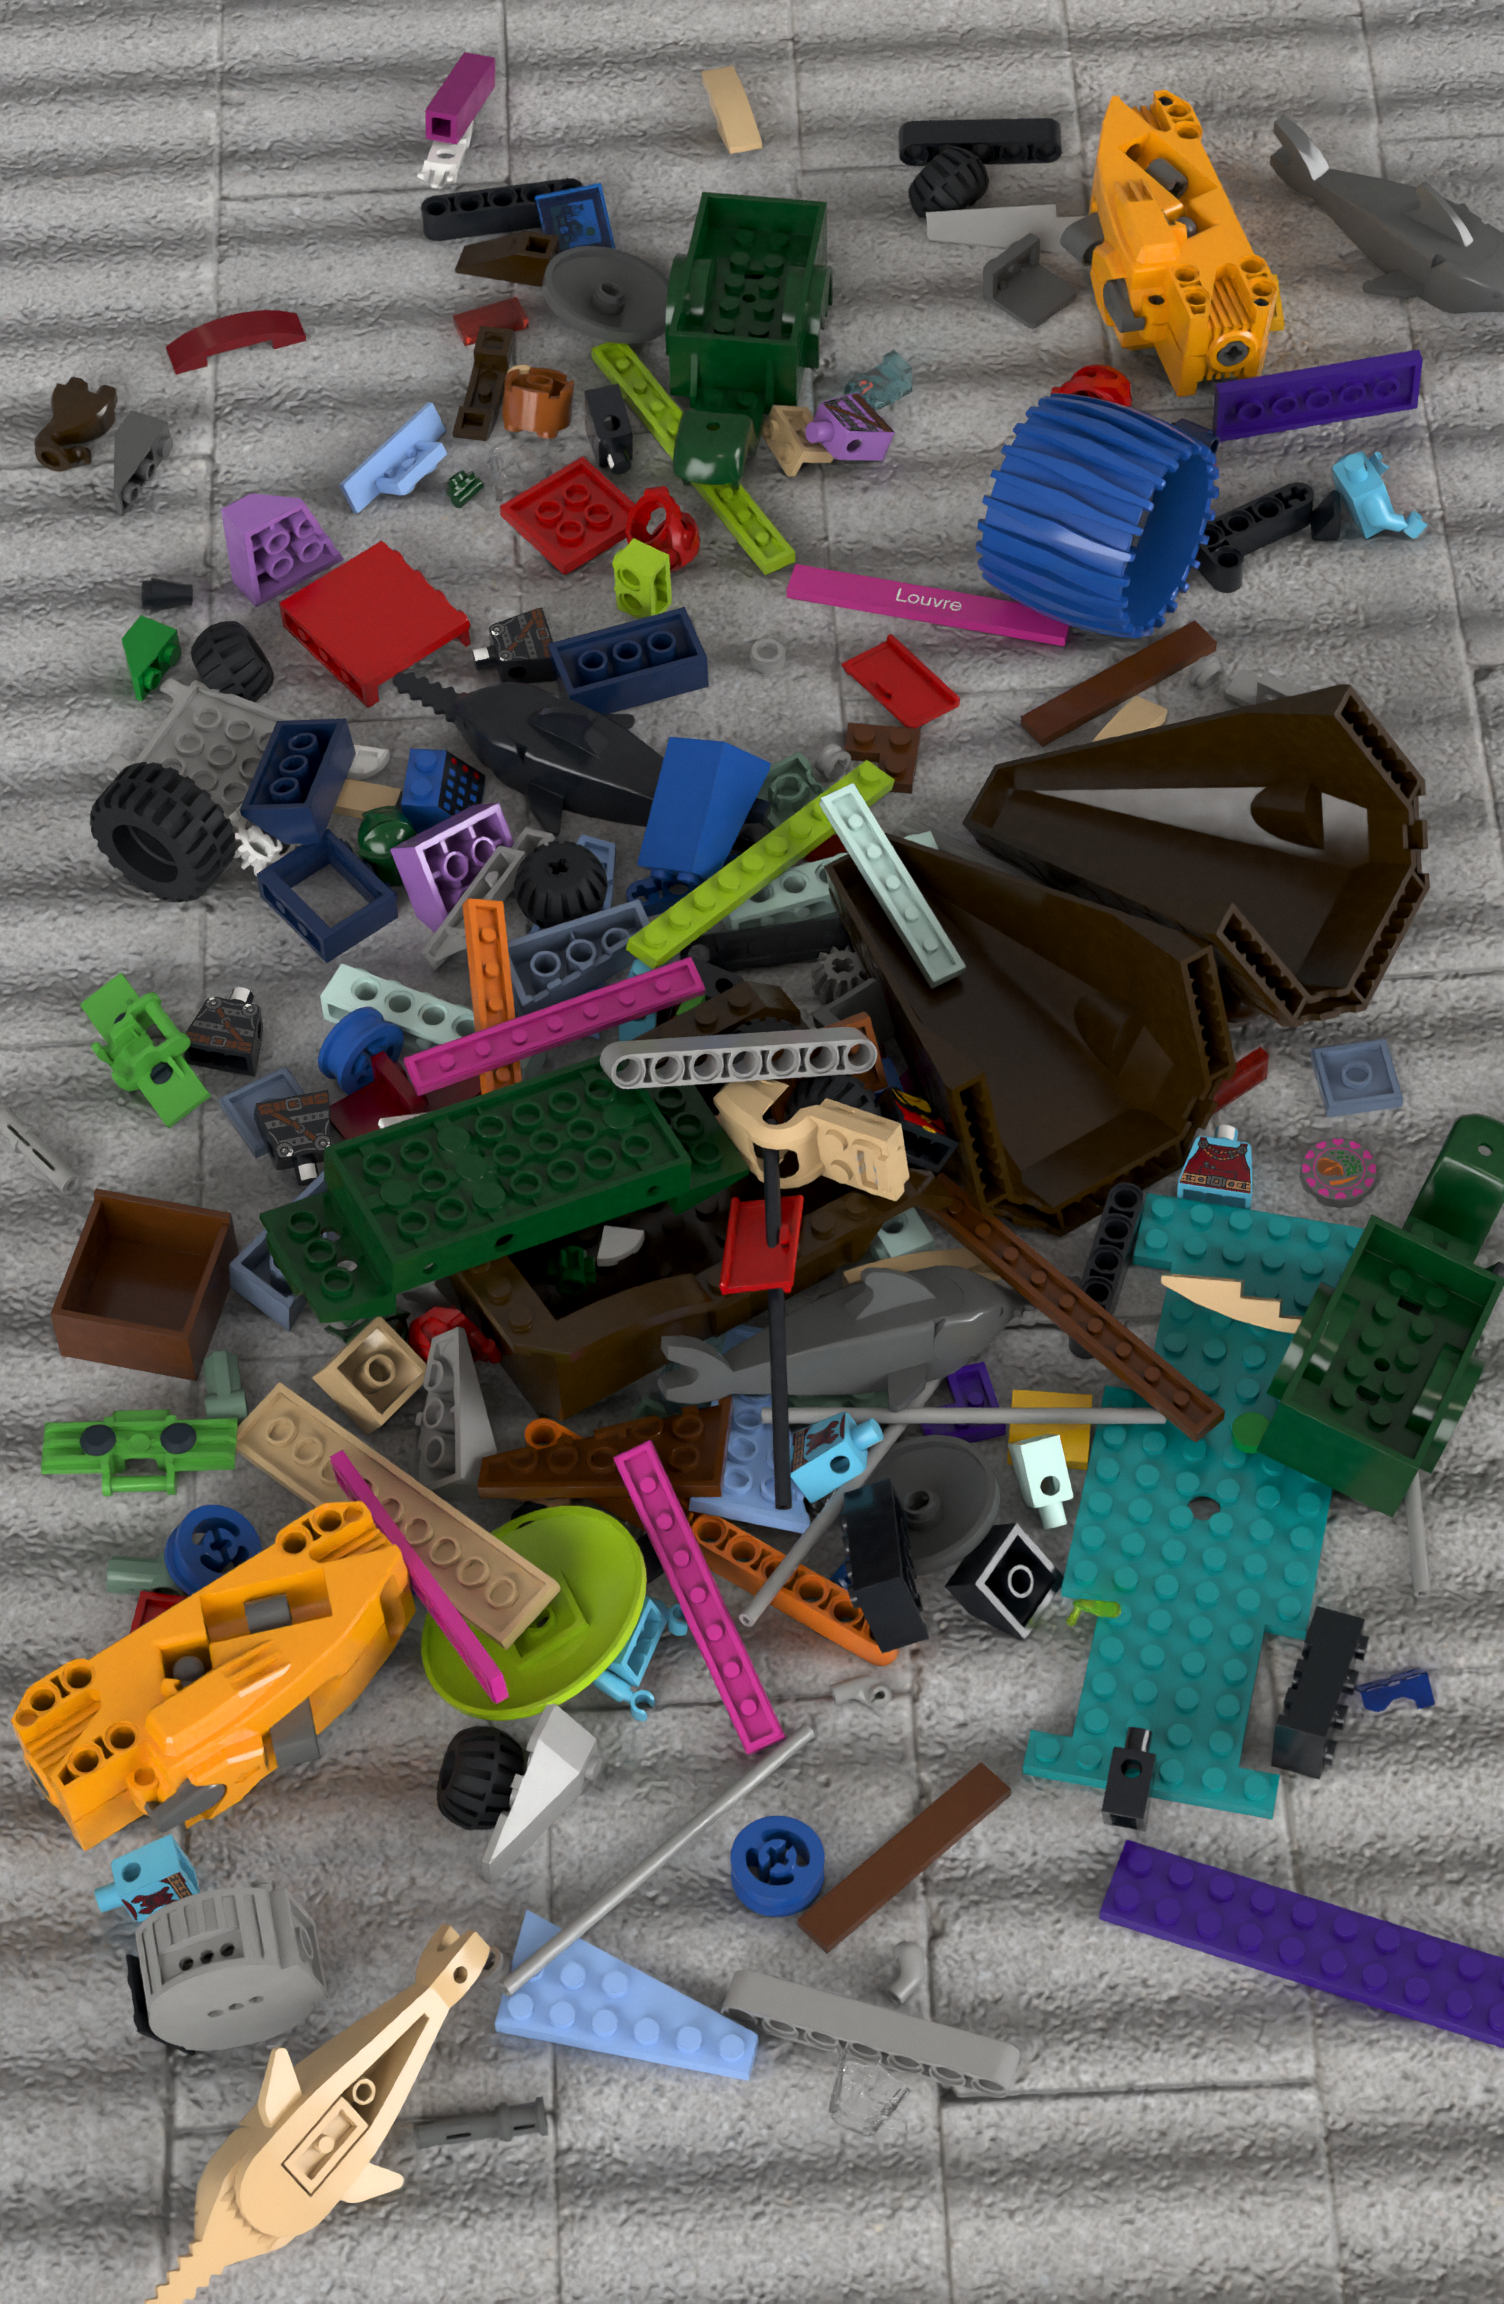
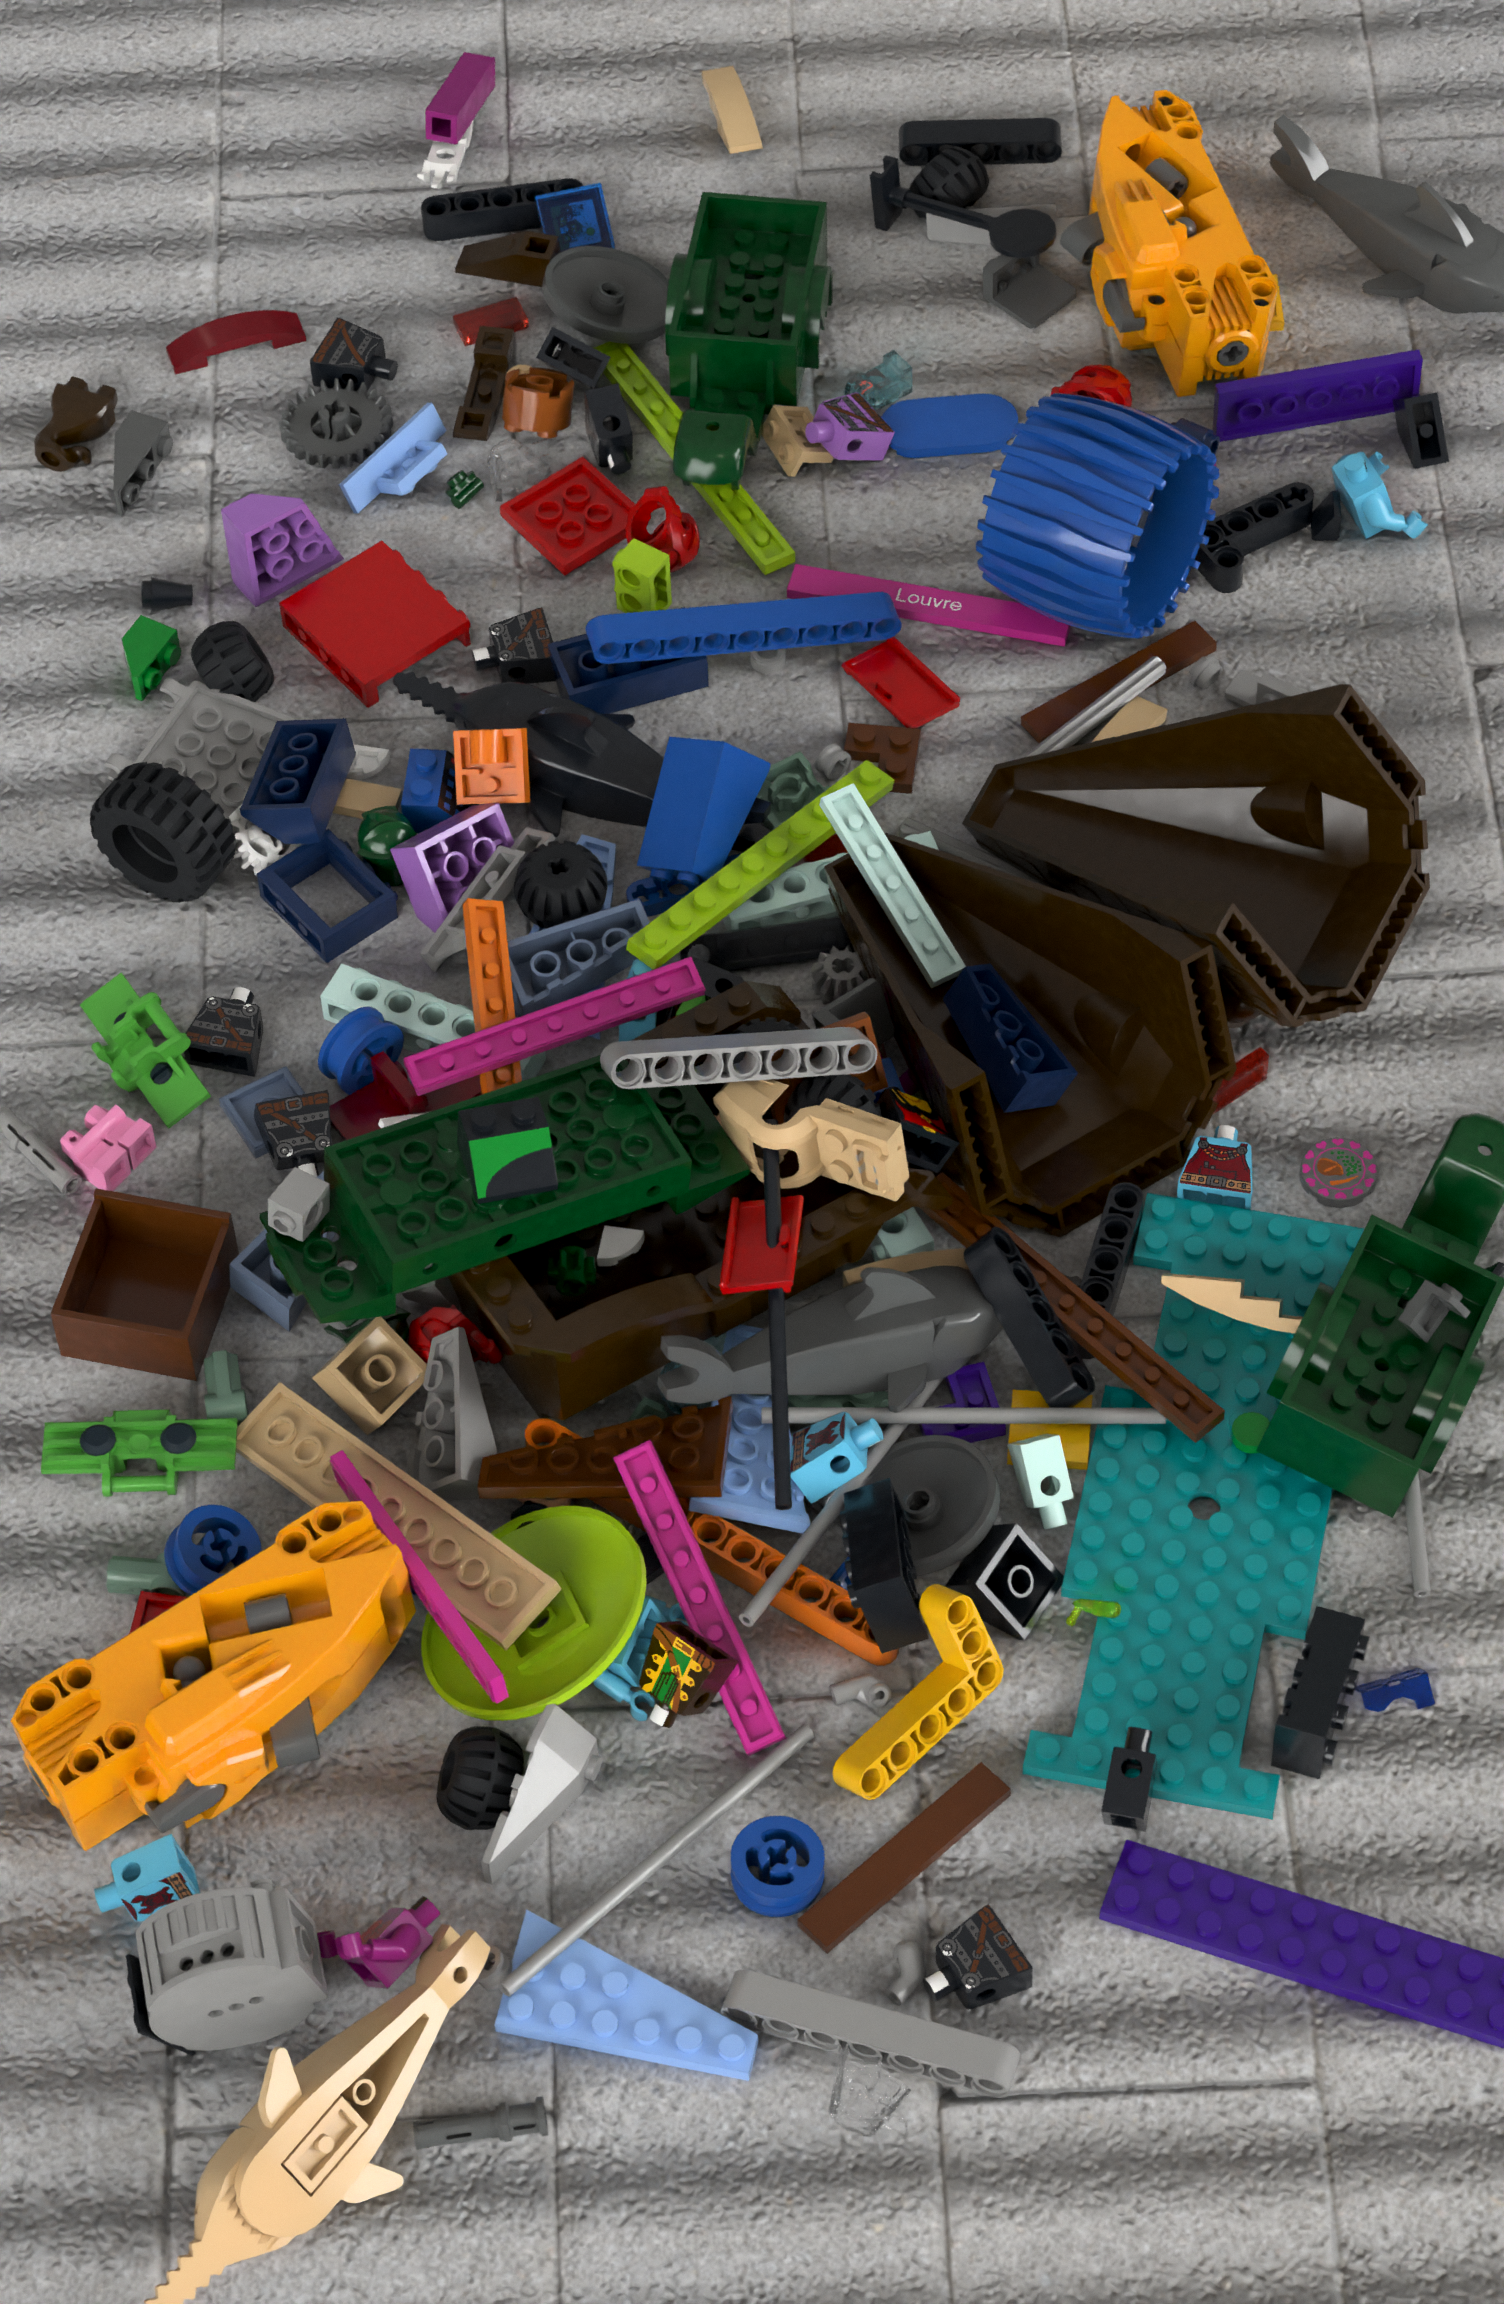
(109, 1146): none -> bright pink hips
(298, 1204): none -> light grey brick
(339, 411): none -> dark grey gear
(353, 354): none -> black torso
(386, 1946): none -> magenta torso
(491, 766): none -> orange plate
(507, 1150): none -> black slope
(573, 358): none -> black torso
(682, 1672): none -> torso
(742, 627): none -> blue beam
(932, 1707): none -> yellow beam
(950, 425): none -> blue tile
(979, 1963): none -> torso
(1007, 1041): none -> dark blue wedge
(1013, 234): none -> black piece
(1029, 1319): none -> black beam
(1102, 707): none -> light grey axle
(1356, 1077): sand blue tile -> none
(1421, 429): none -> black slope
(1429, 1308): none -> dark grey bracket

